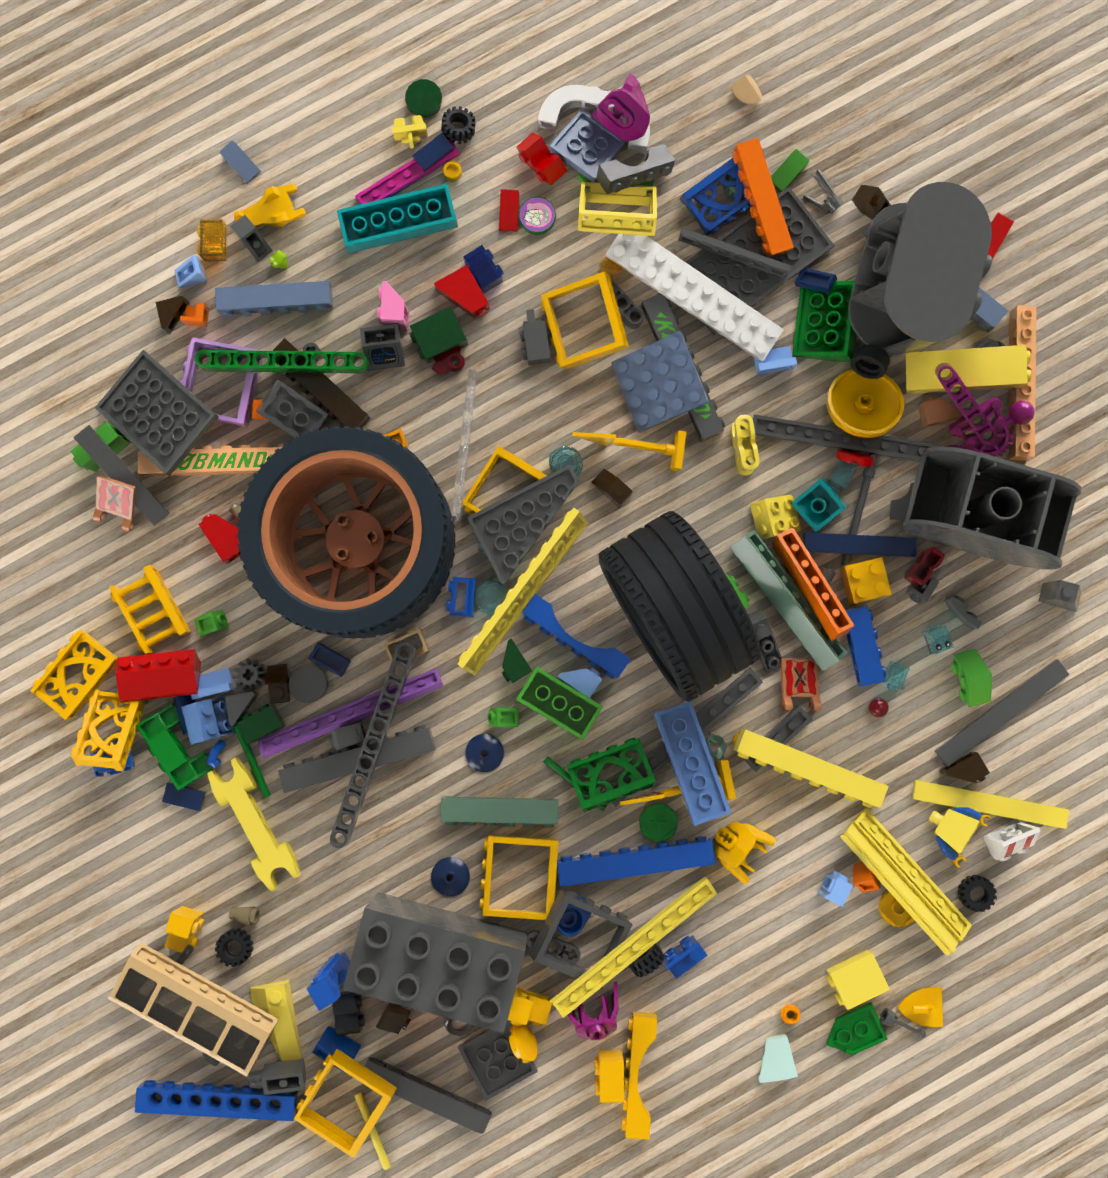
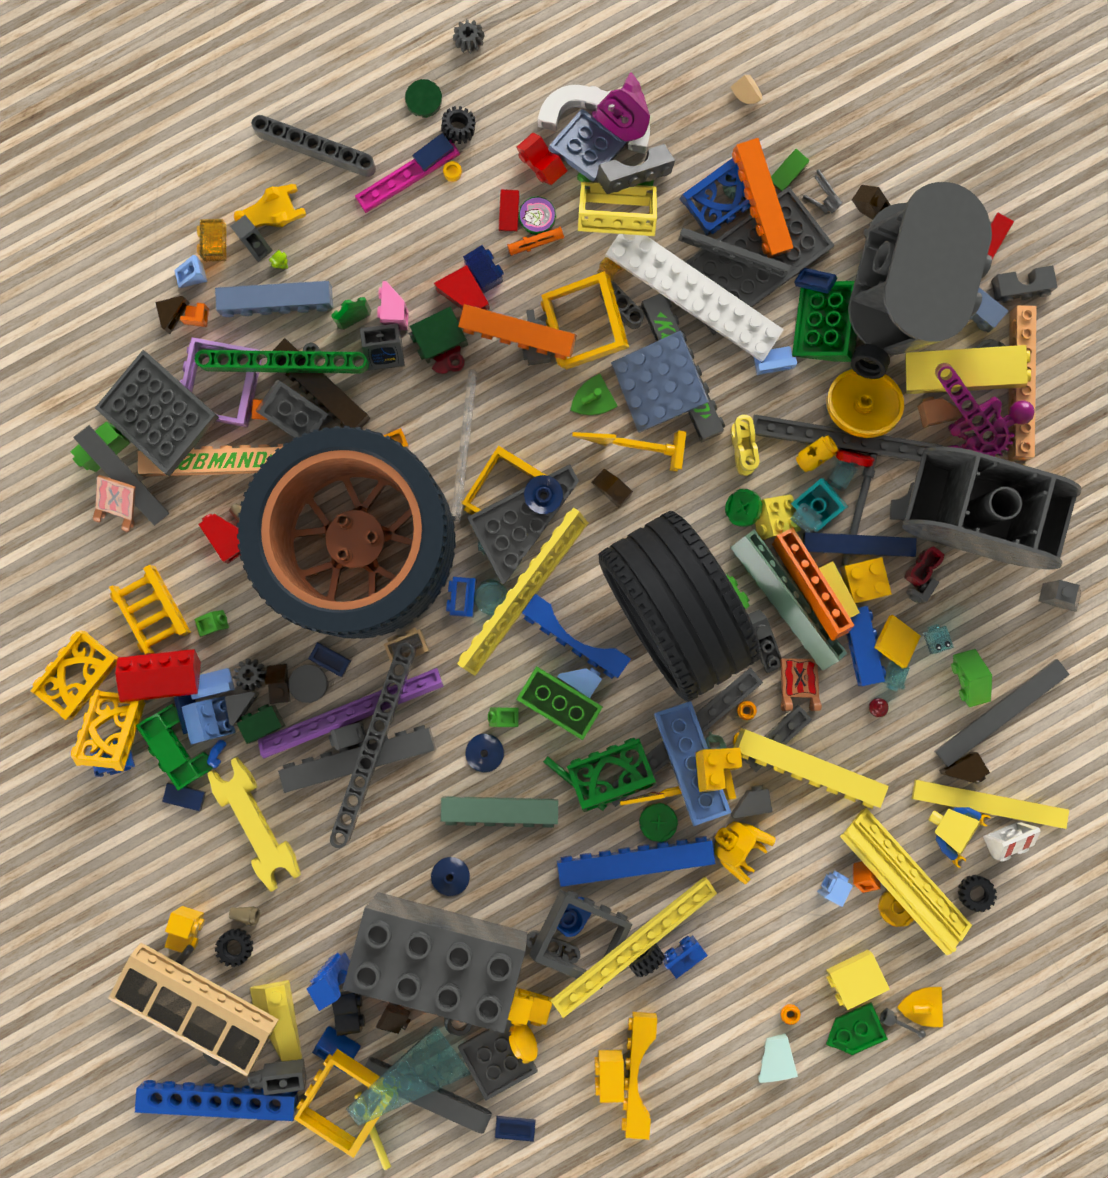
(239, 161): sand blue slope -> none
(253, 764): green bar -> none
(307, 139): none -> dark grey beam
(351, 313): none -> green tile
(397, 218): teal brick -> none
(409, 133): light yellow hips -> none
(417, 1073): none -> clear light blue wing
(468, 29): none -> dark grey gear
(487, 866): yellow window -> none
(514, 663): dark green slope -> none
(515, 248): none -> orange pin
(515, 1128): none -> dark blue tile
(518, 331): none -> orange brick
(539, 485): none -> dark blue dish
(564, 456): clear light blue piece -> none
(593, 398): none -> bright green shield
(598, 1027): magenta piece -> none
(712, 764): none -> yellow brick
(743, 507): none -> green tile
(751, 714): none -> light orange plate
(753, 803): none -> dark grey slope
(807, 518): none -> clear light blue brick
(823, 449): none -> yellow piece
(839, 588): none -> light yellow tile
(897, 641): none -> yellow tile
(958, 608): dark grey slope -> none
(1008, 287): none -> dark grey arch

